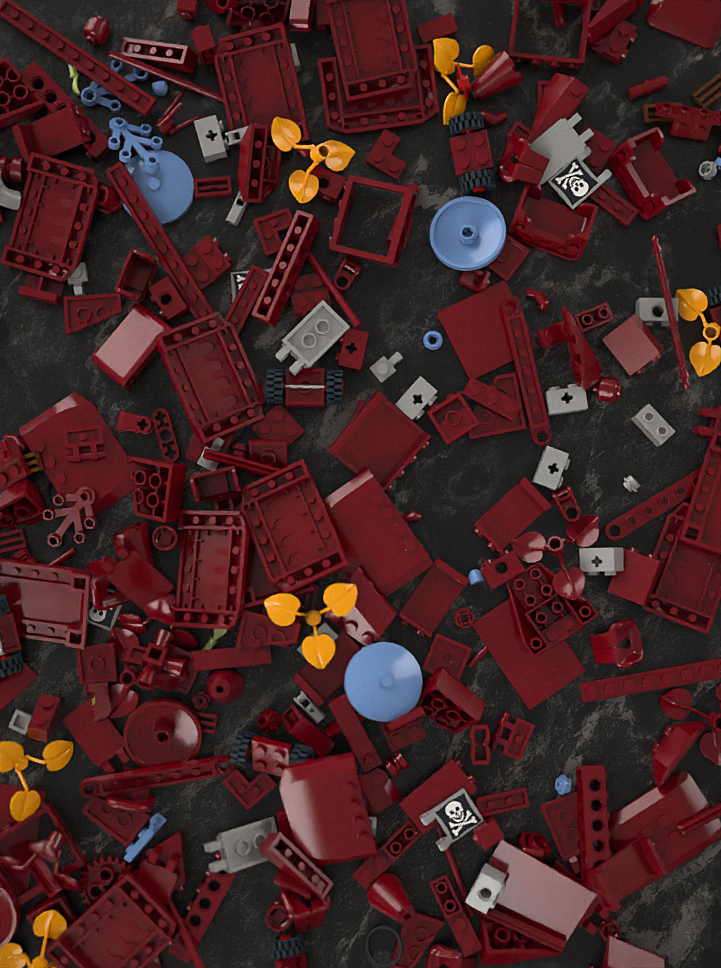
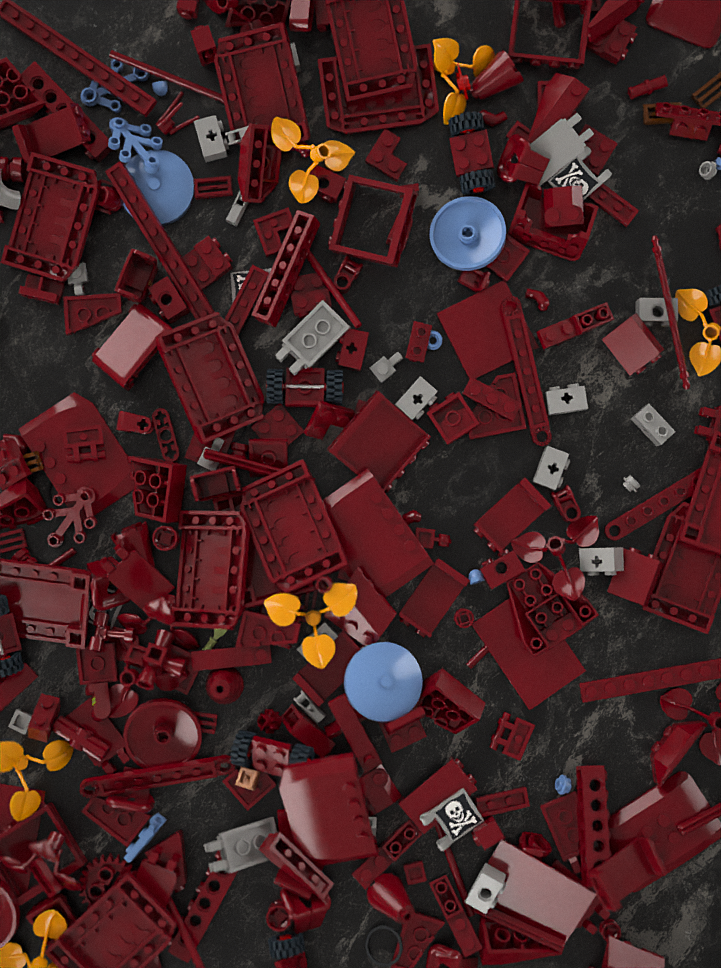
(74, 75): yellowish green piece -> none
(80, 738): none -> dark red piece
(97, 30): dark red head -> none
(104, 632): none -> dark red bar
(164, 55): dark red slope -> none
(201, 695): dark red plate -> none
(247, 778): none -> nougat tile
(321, 585): none -> dark red hinge
(326, 415): none -> dark red plate
(399, 760): dark red wheel -> none
(415, 872): none -> dark red plate
(418, 342): none -> dark red hinge
(427, 538): none -> dark red plate
(437, 28): dark red tile -> none
(447, 655): dark red plate -> none
(479, 737): dark red brick -> none
(563, 206): none -> dark red slope
(583, 361): dark red wedge -> none
(607, 648): dark red piece -> none
(608, 389): dark red head -> none
(647, 175): dark red windscreen -> none

